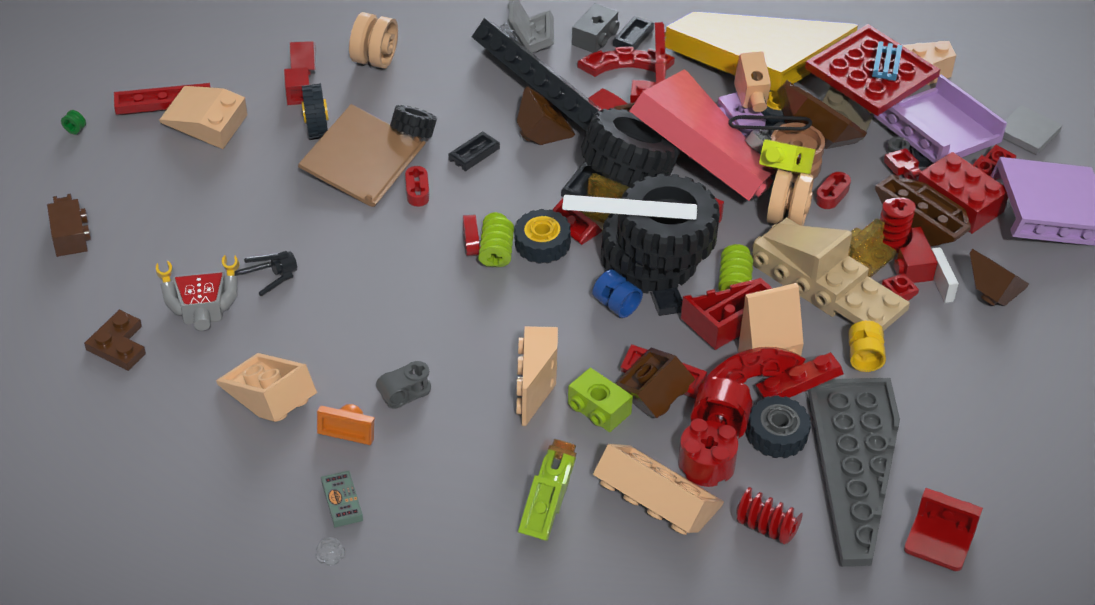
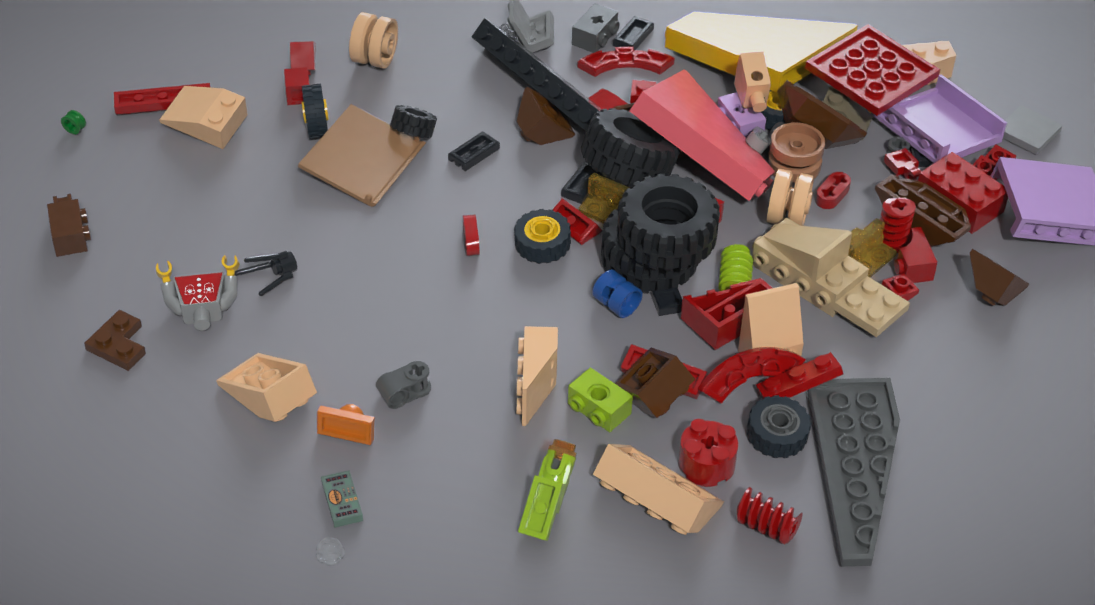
(416, 186): red beam -> none
(496, 240): lime piece -> none
(629, 207): white sticker -> none
(660, 65): red tile -> none
(724, 402): red brick -> none
(770, 127): black piece -> none
(785, 155): neon yellow torso -> none
(866, 346): yellow wheel -> none
(888, 50): dark azure tile -> none
(943, 530): red bracket -> none
(944, 277): white tile -> none

